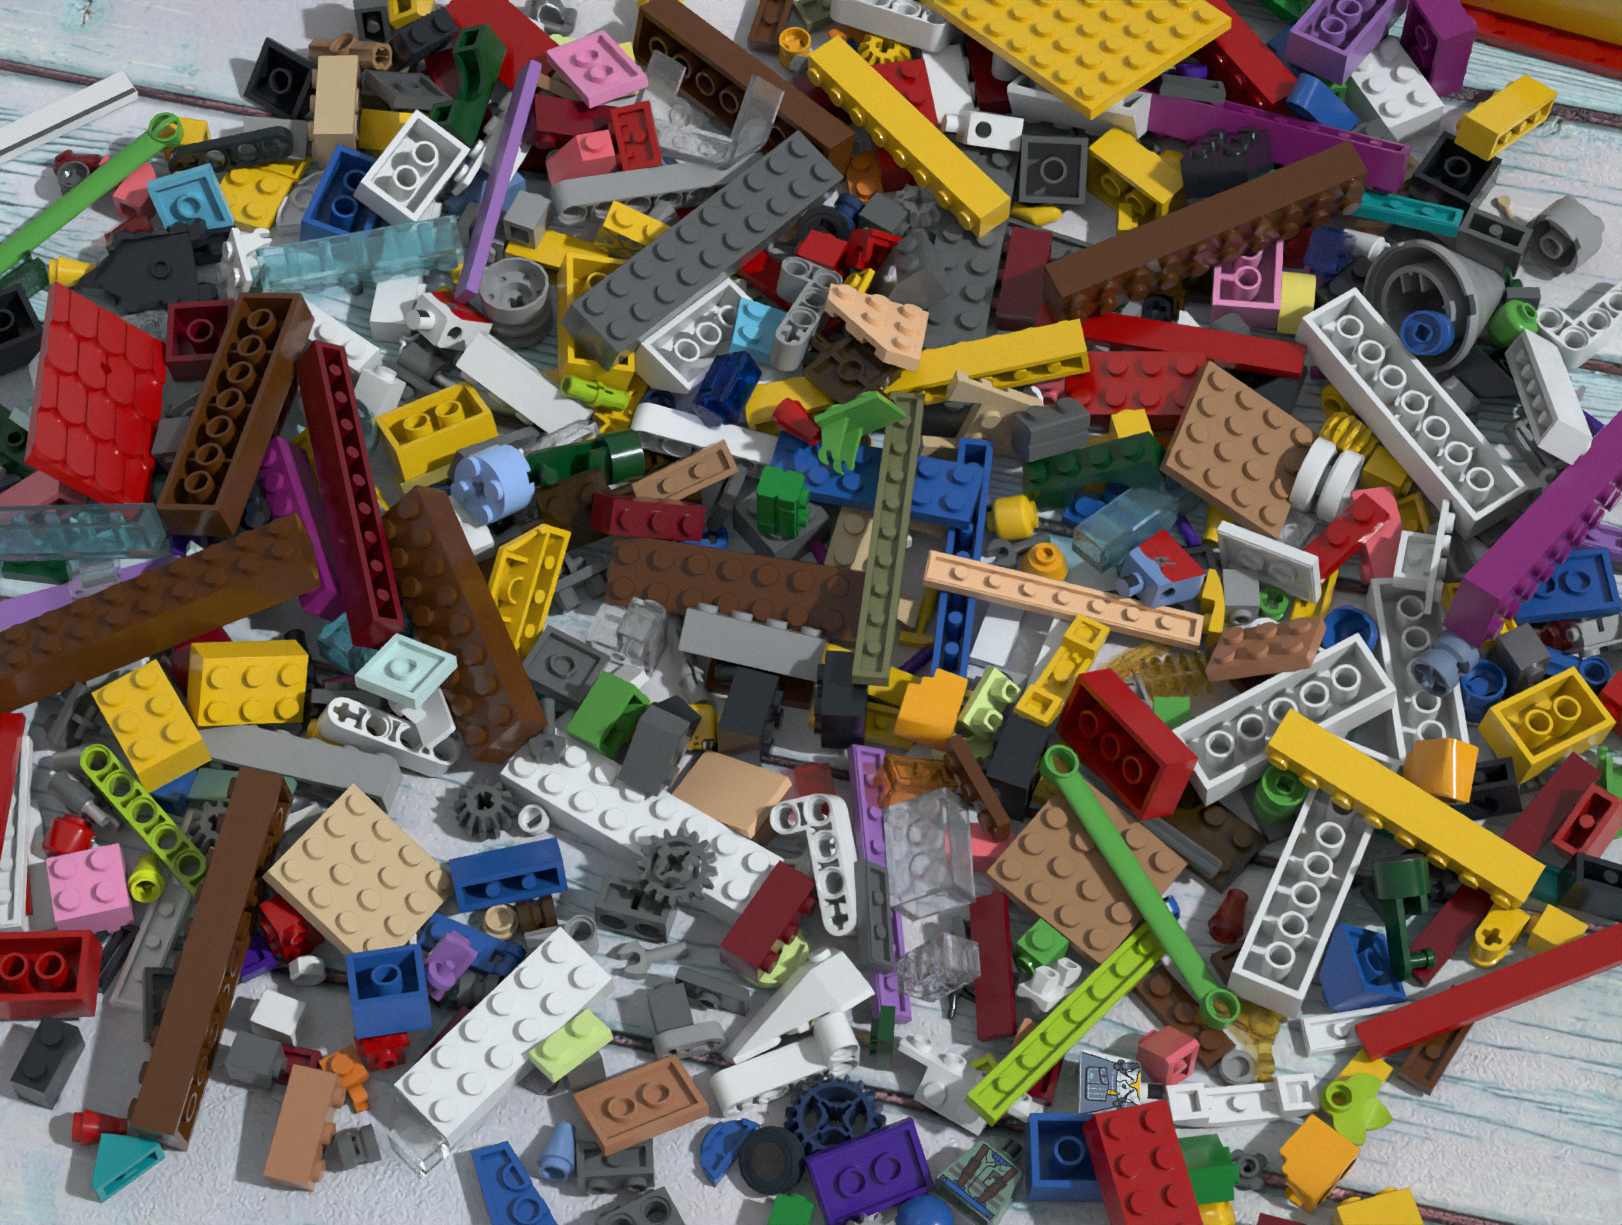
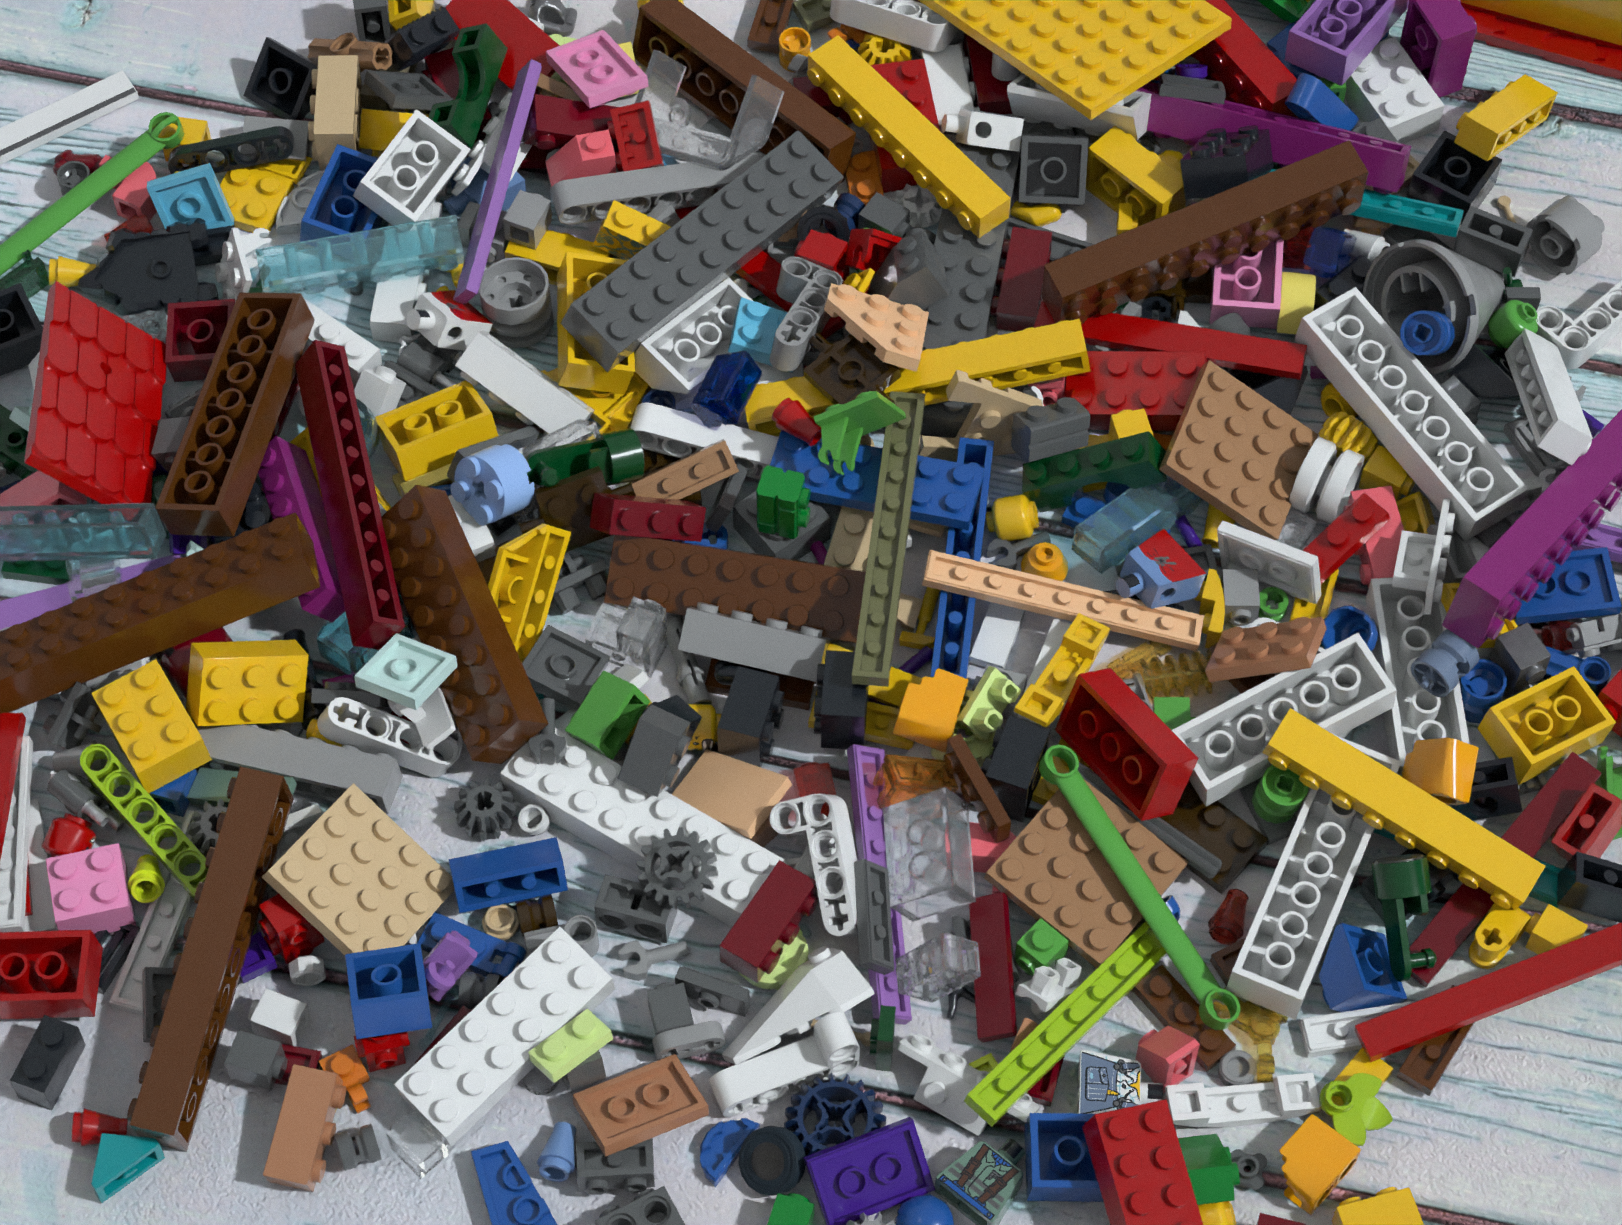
(594, 393): lime pin -> none

